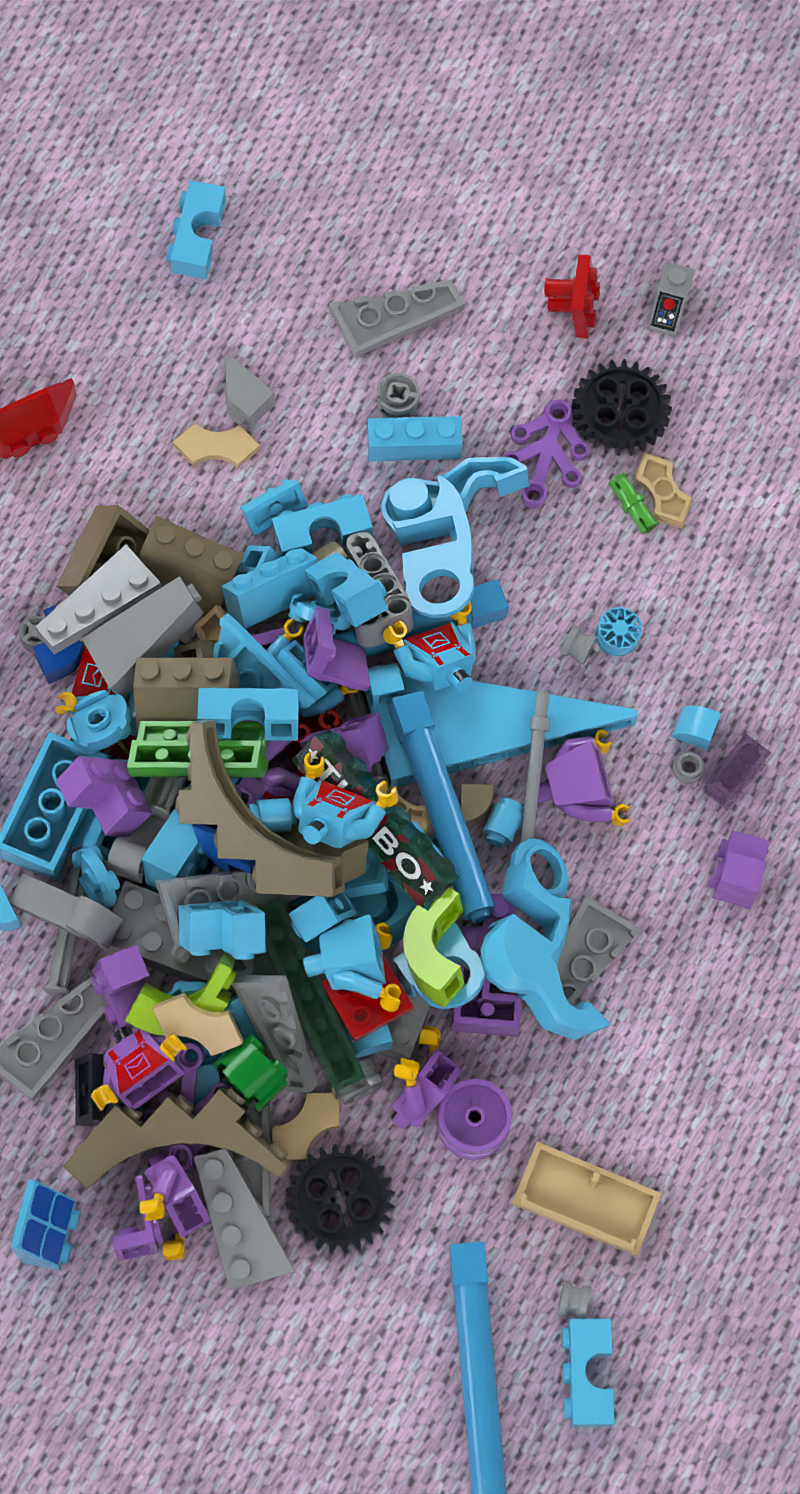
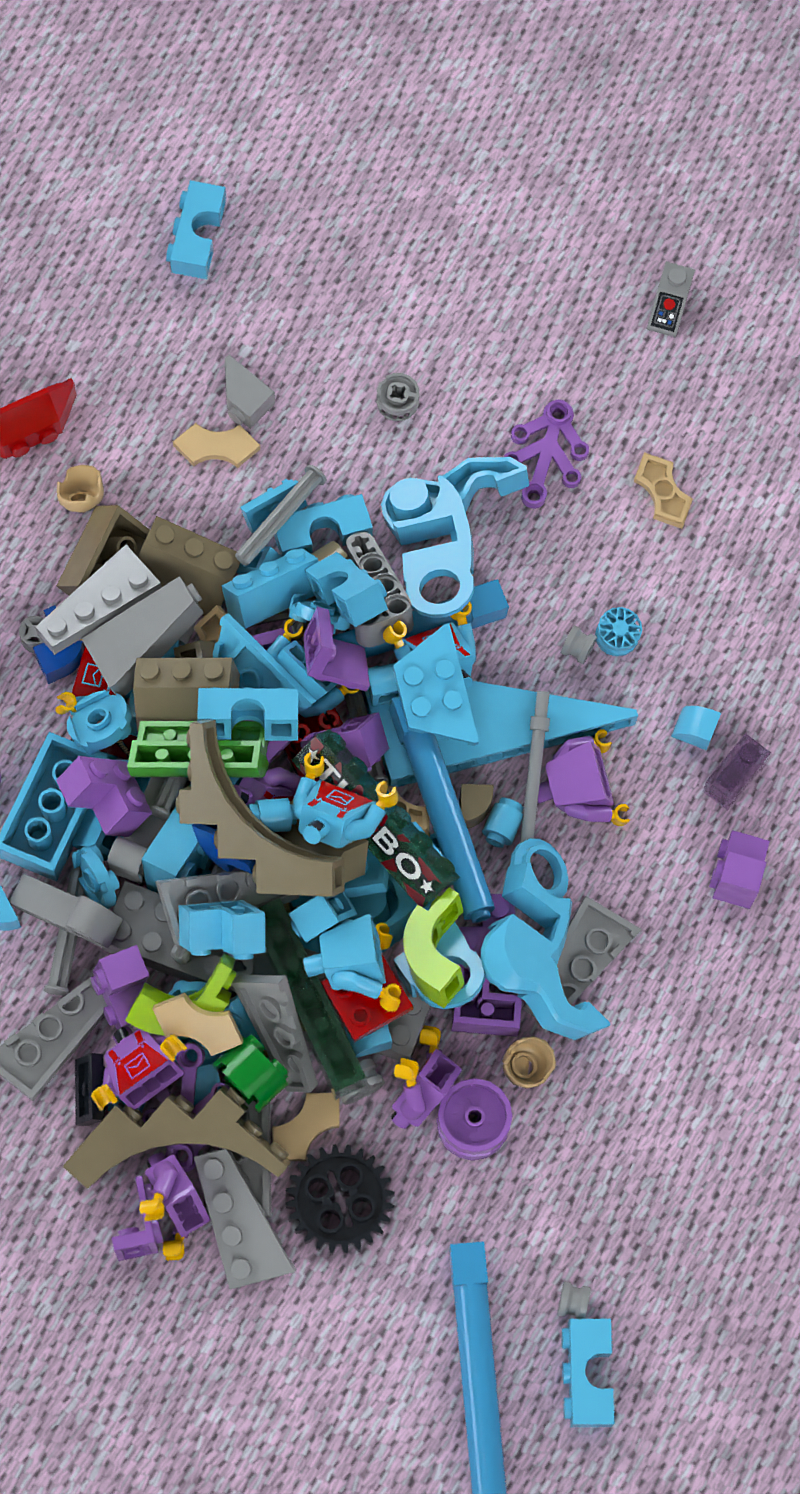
(45, 1227): slope -> none
(81, 489): none -> tan hair
(280, 514): none -> light grey axle
(385, 318): light grey wing -> none
(414, 438): medium azure brick -> none
(435, 690): none -> medium azure wing
(517, 1062): none -> tan hair
(576, 296): red plate -> none
(586, 1199): tan container -> none
(633, 503): bright green pin -> none
(650, 409): black gear -> none
(688, 758): light grey plate -> none

